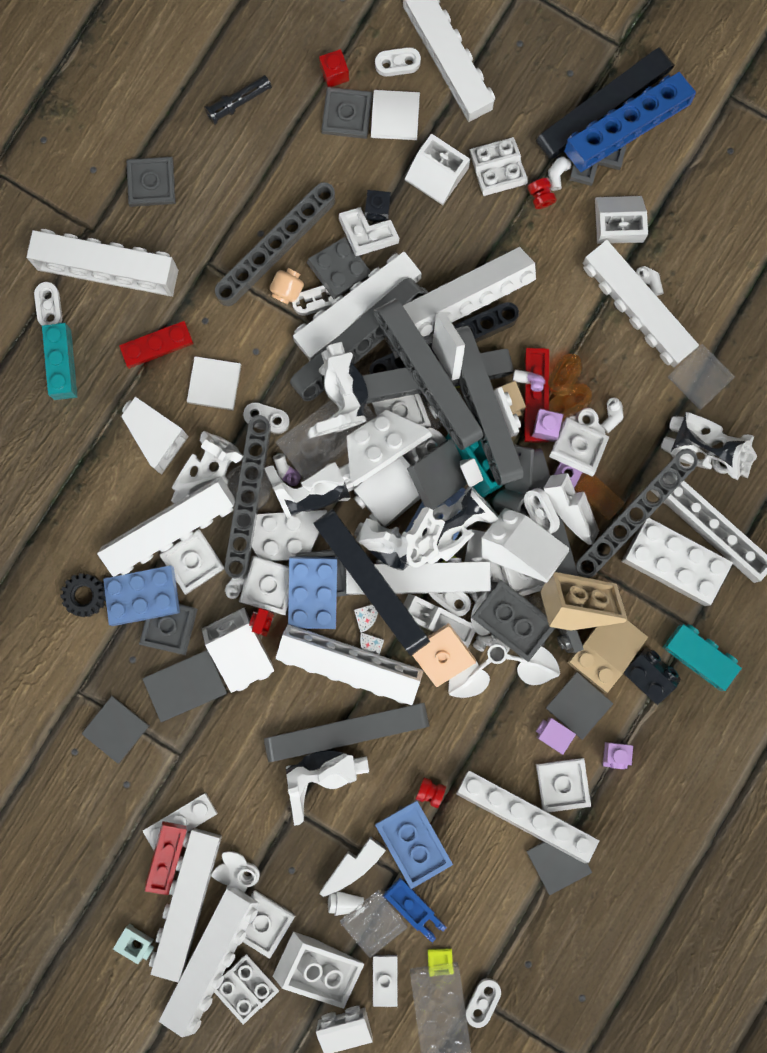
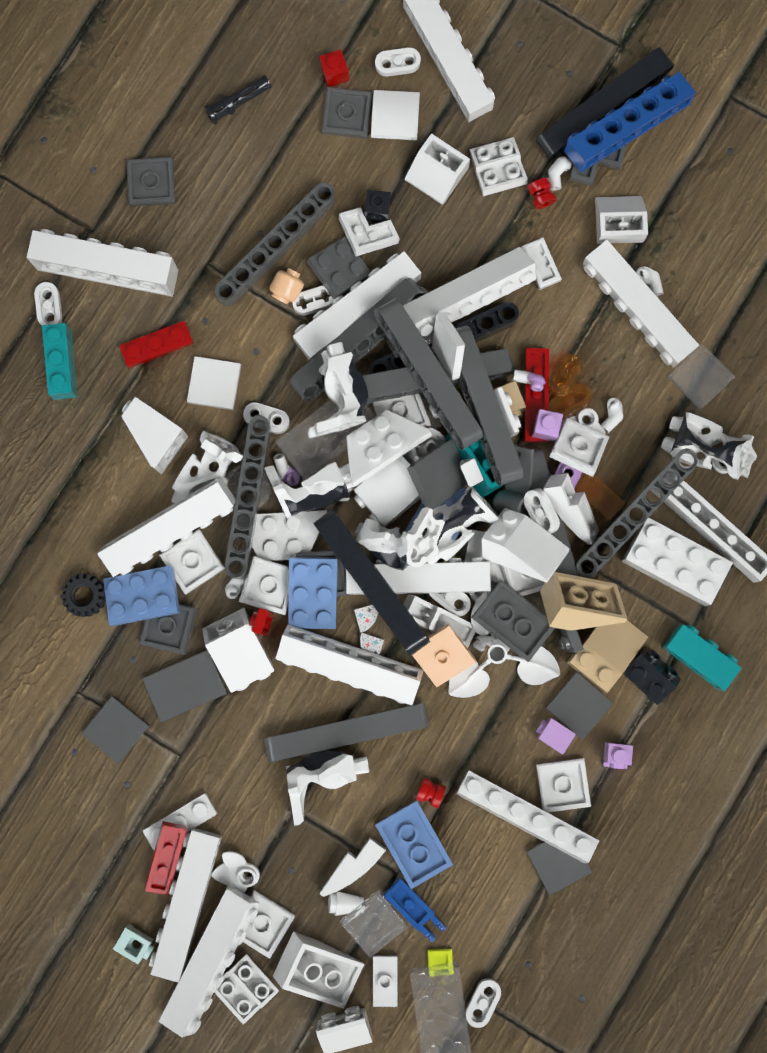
(544, 265): none -> white plate

